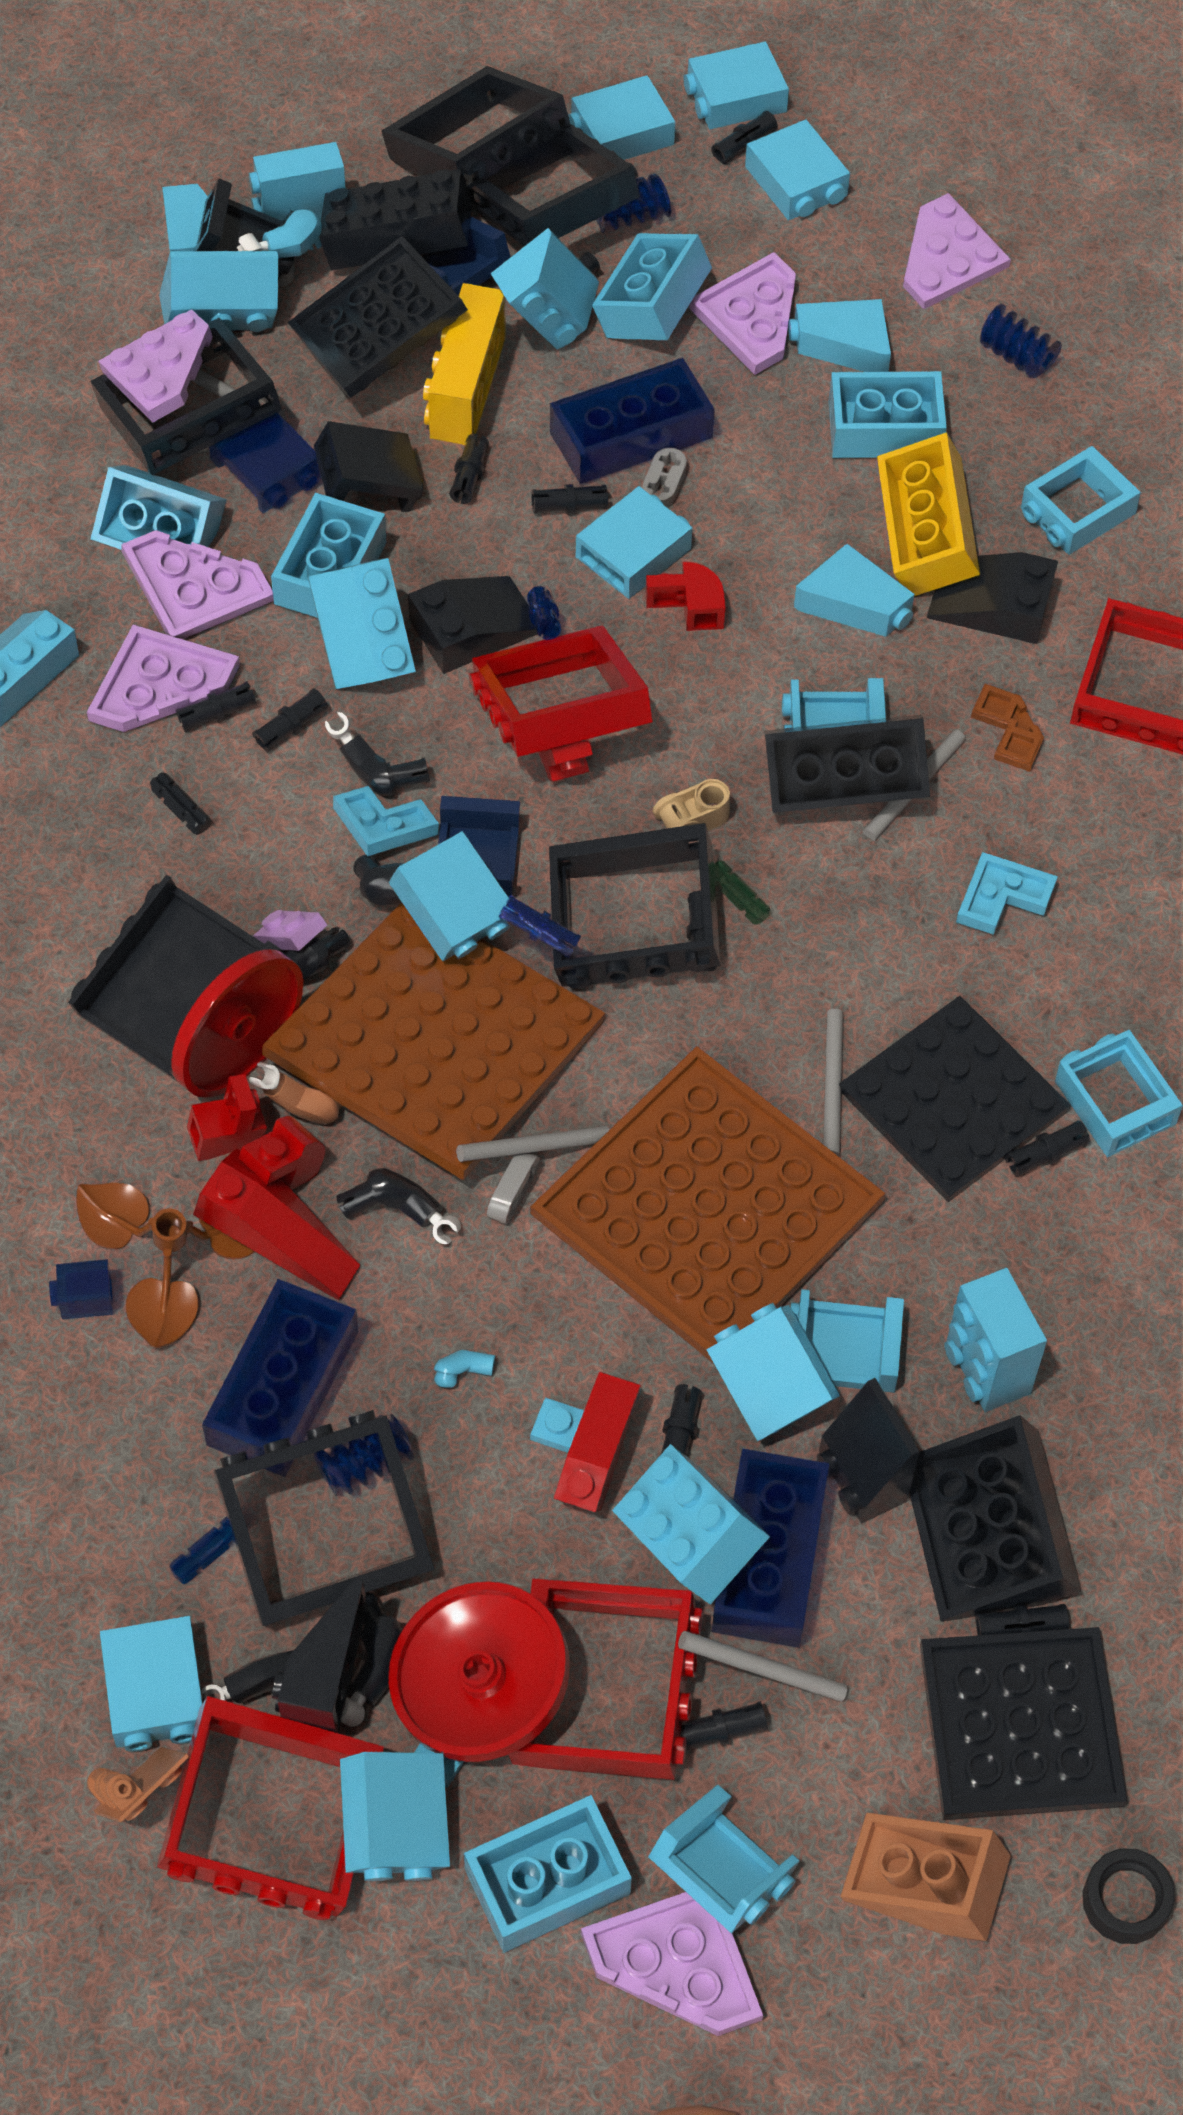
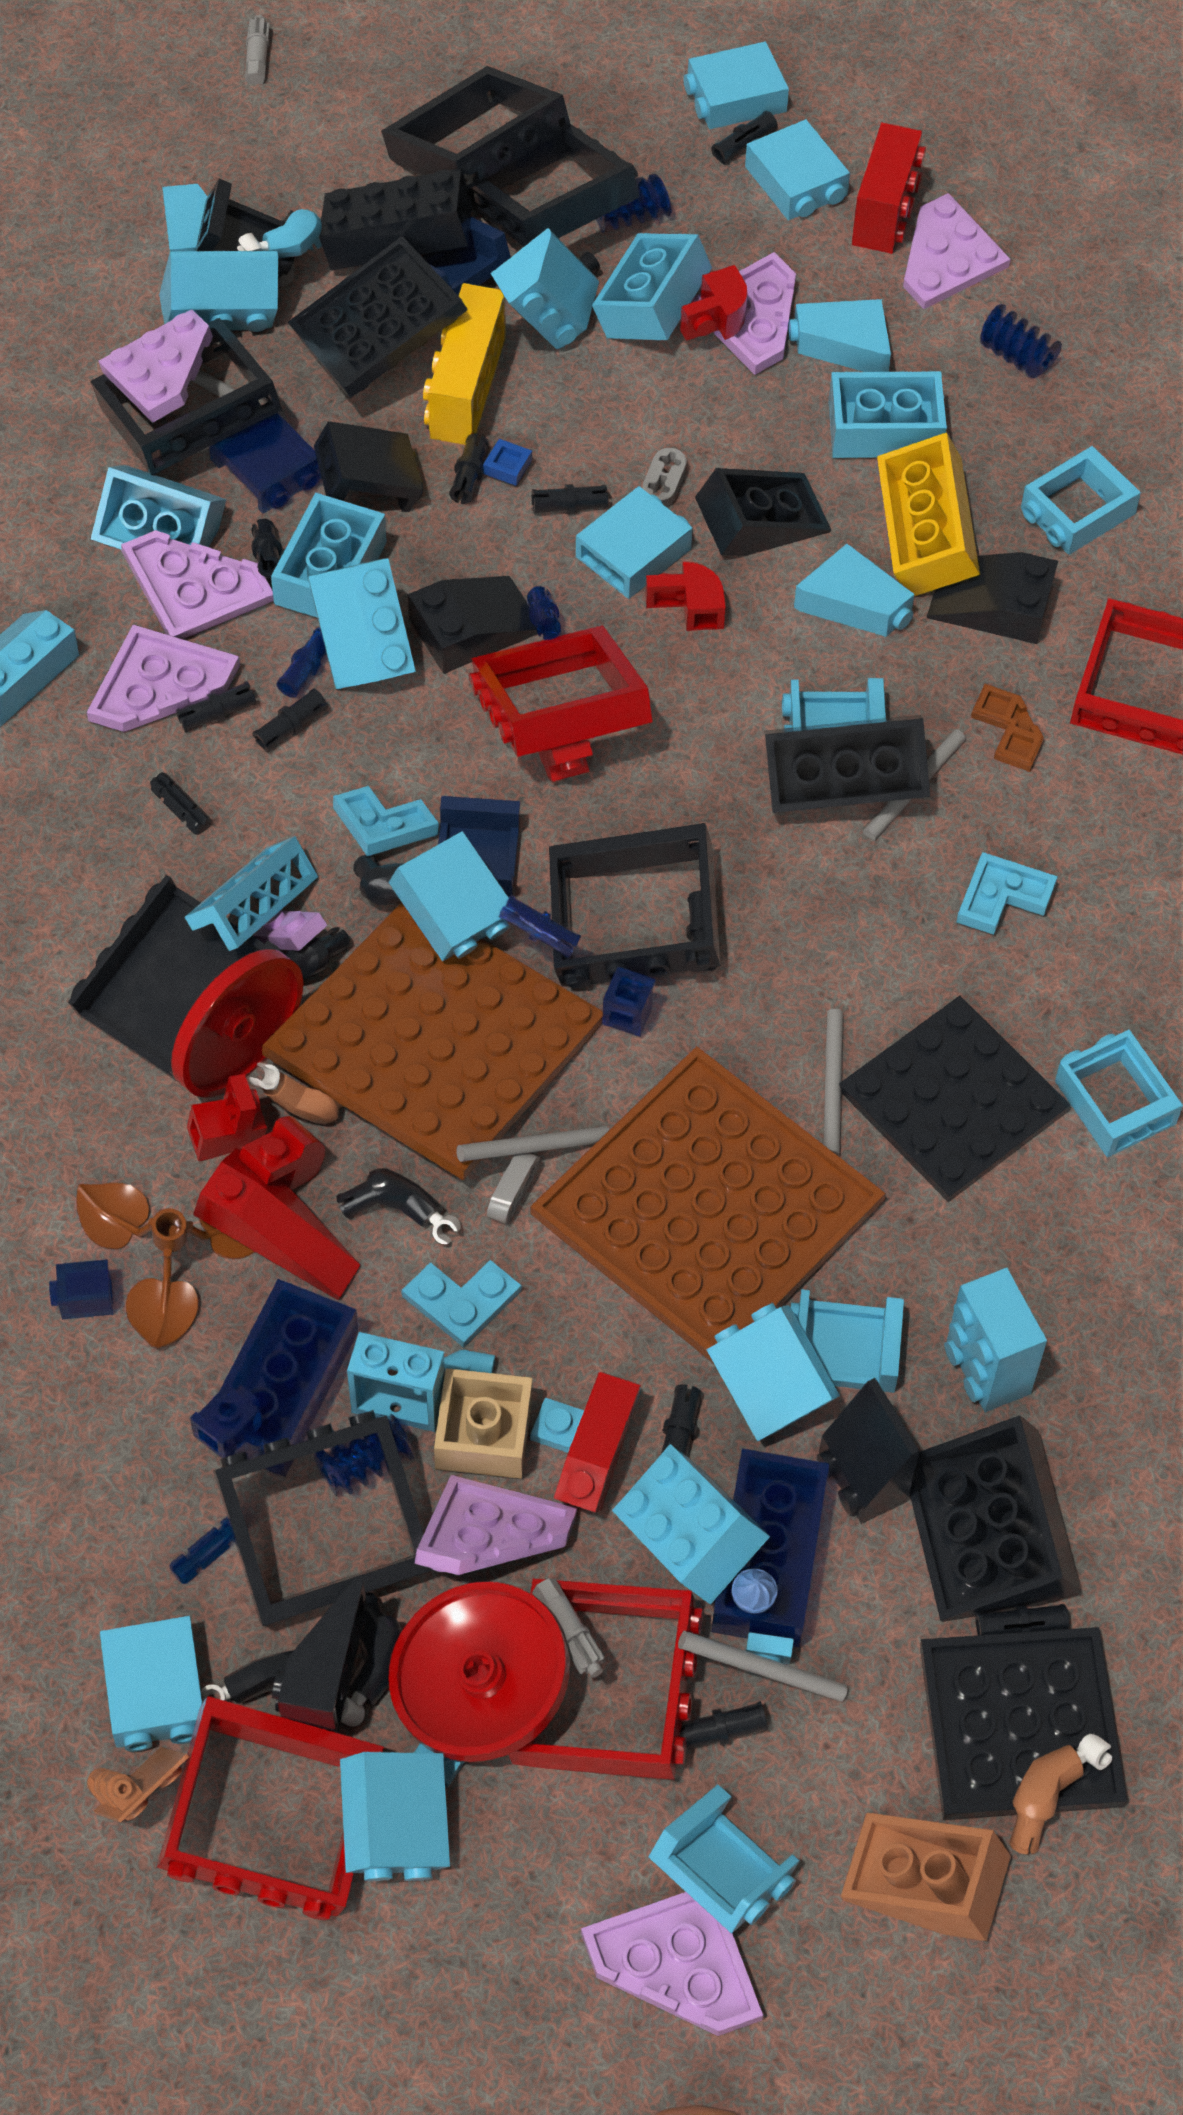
(223, 1433): none -> clear blue brick
(255, 881): none -> medium azure fence
(257, 45): none -> light grey piece
(265, 546): none -> black pin
(296, 179): medium azure brick -> none
(304, 664): none -> clear blue pin
(374, 769): black arm -> none
(414, 1388): none -> medium azure window
(465, 1309): none -> medium azure plate
(483, 1423): none -> tan brick
(490, 1526): none -> lavender plate
(507, 462): none -> blue plate
(547, 1873): medium azure brick -> none
(580, 1643): none -> light grey piece
(625, 118): medium azure brick -> none
(628, 1001): none -> clear blue brick
(631, 420): clear blue brick -> none
(691, 805): tan piece -> none
(720, 306): none -> red brick
(740, 893): clear green axle -> none
(754, 1591): none -> medium blue plate
(759, 510): none -> black slope
(770, 1647): none -> medium azure plate
(887, 188): none -> red brick
(1043, 1781): none -> nougat arm
(1047, 1148): black pin -> none
(1105, 1922): black tyre -> none

